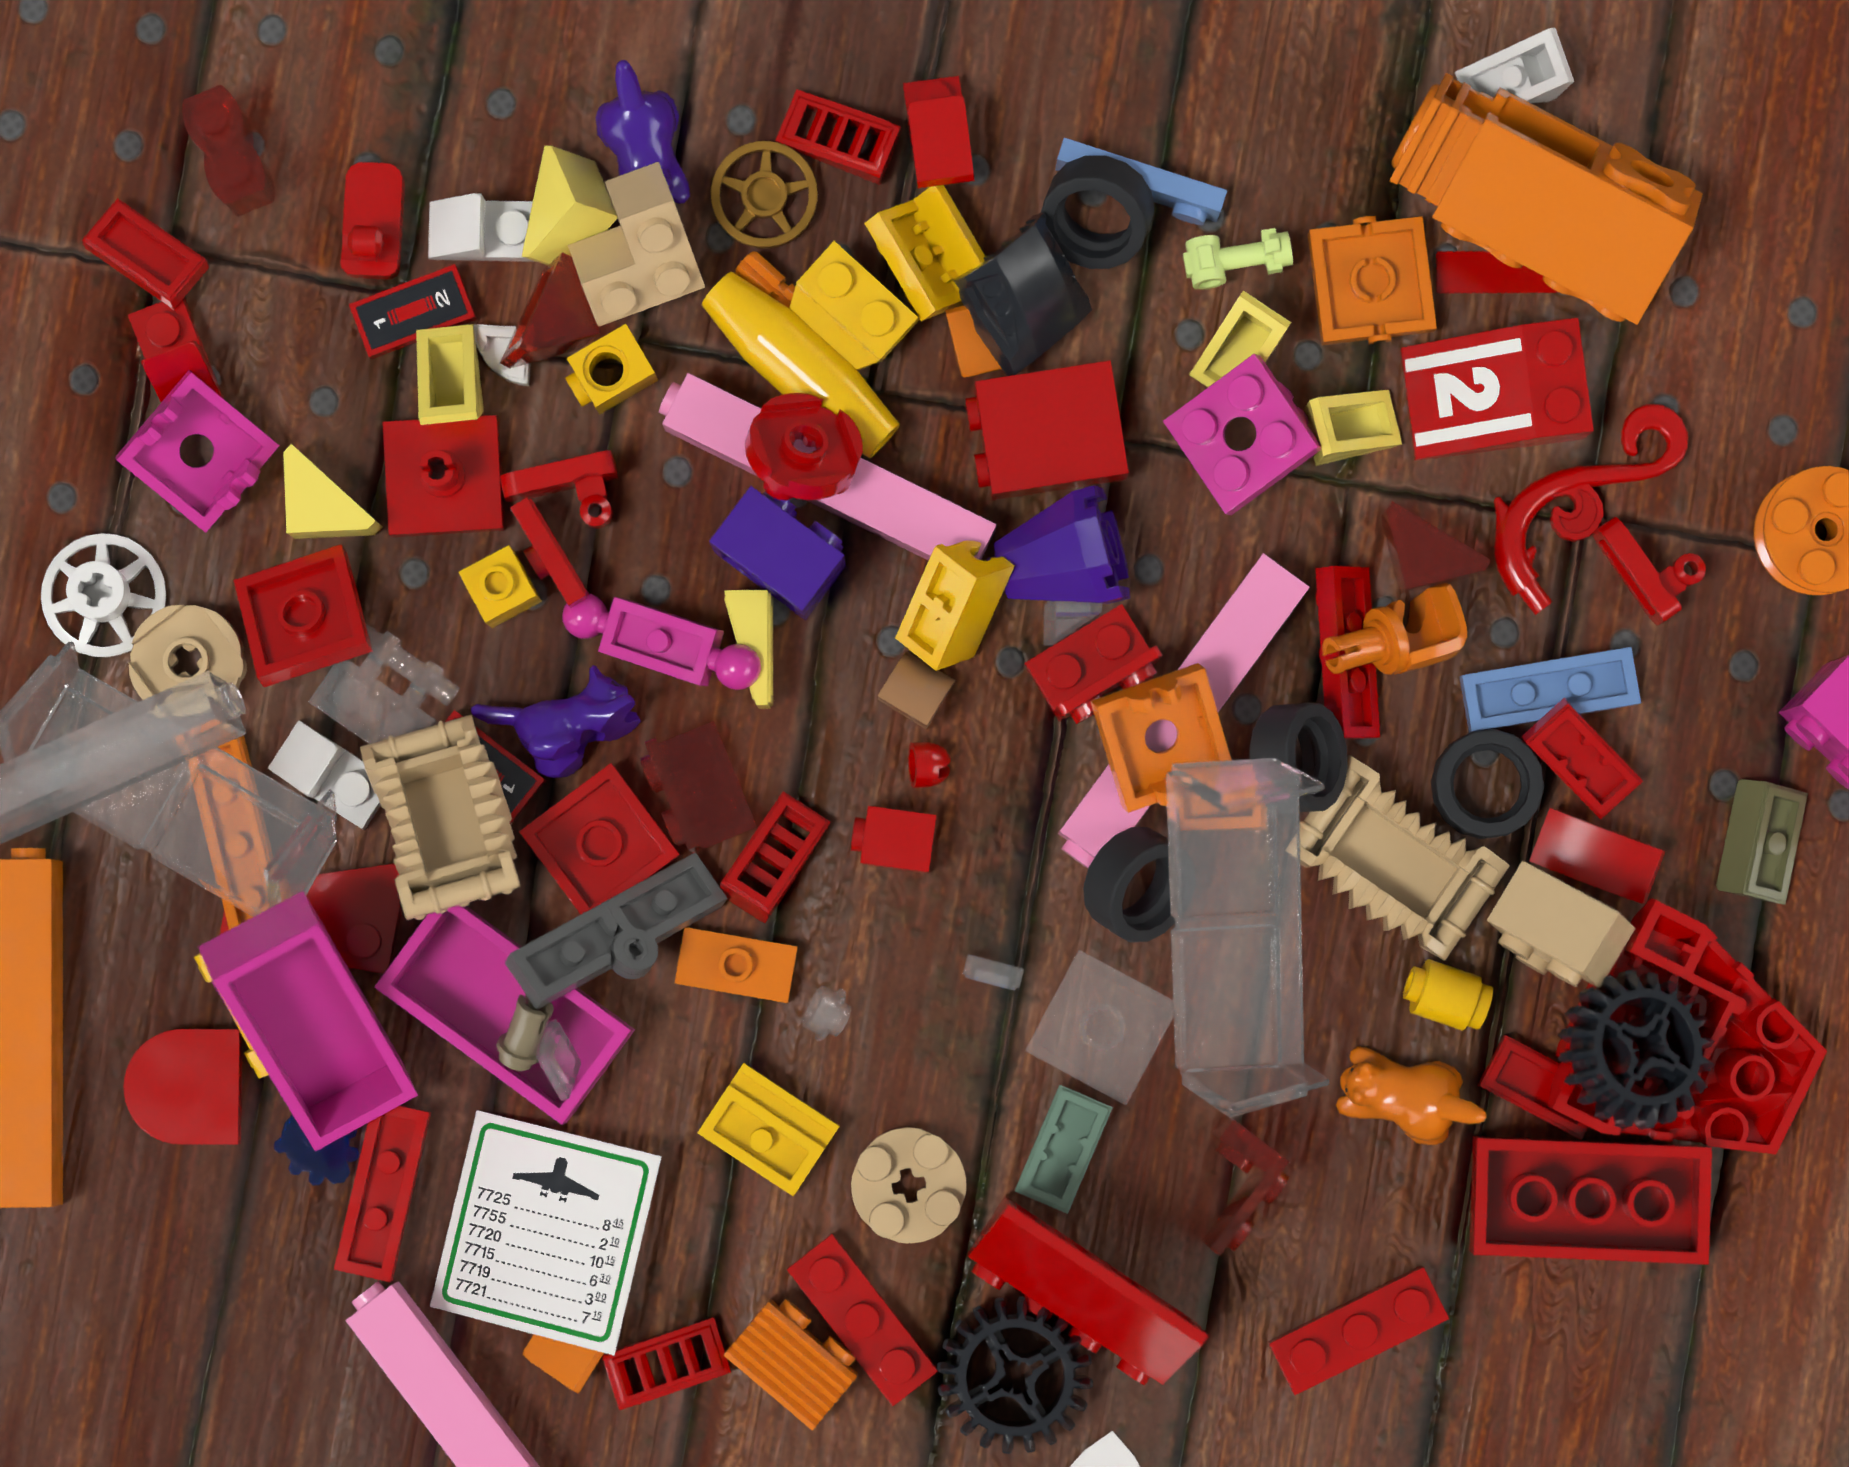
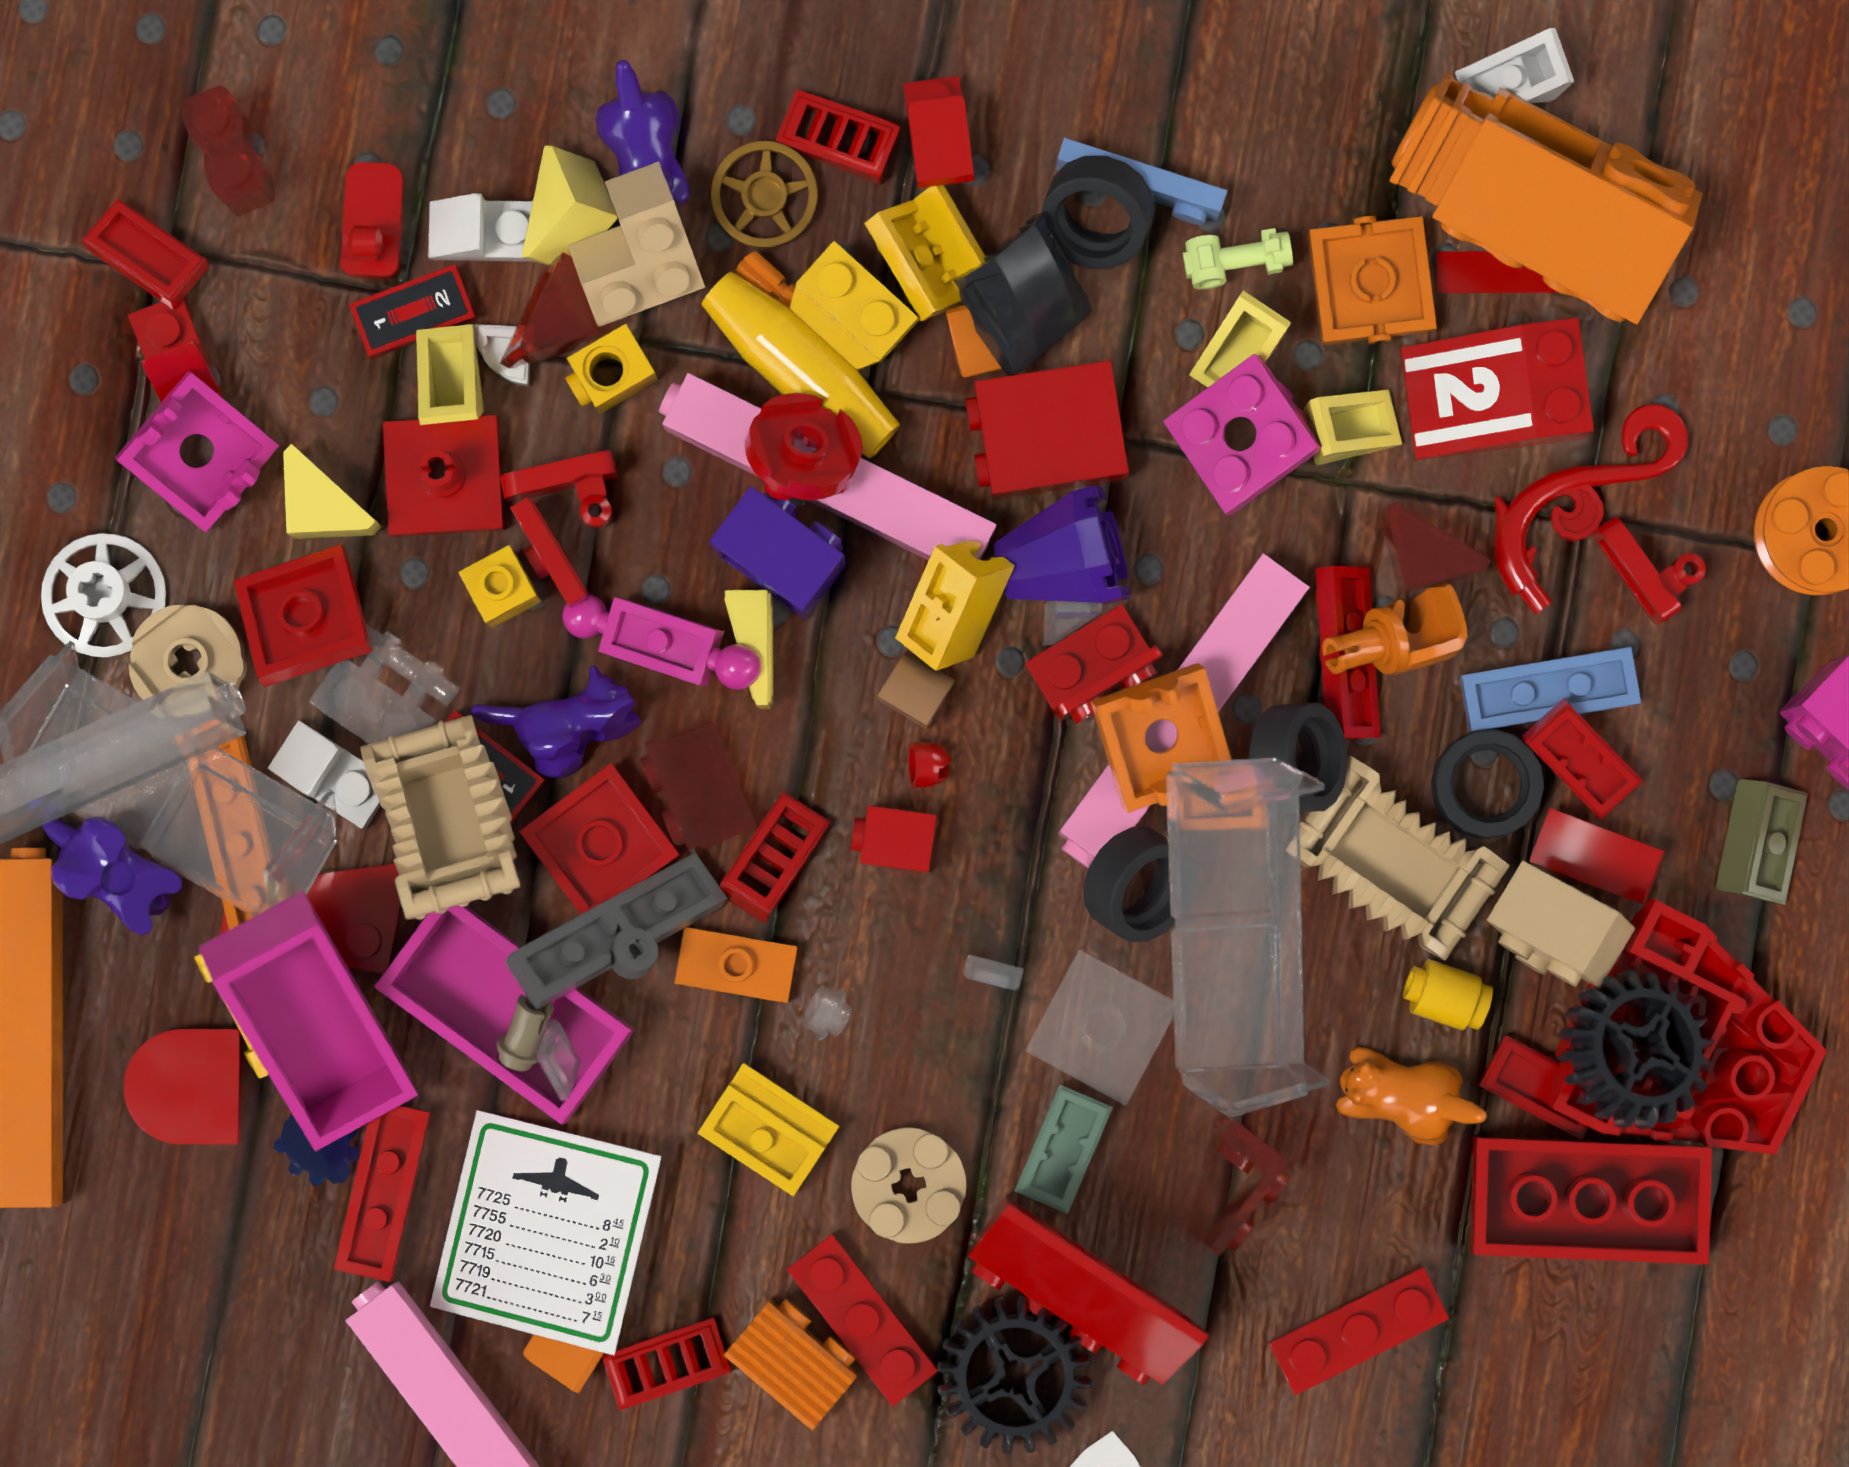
(101, 865): none -> dark purple animal

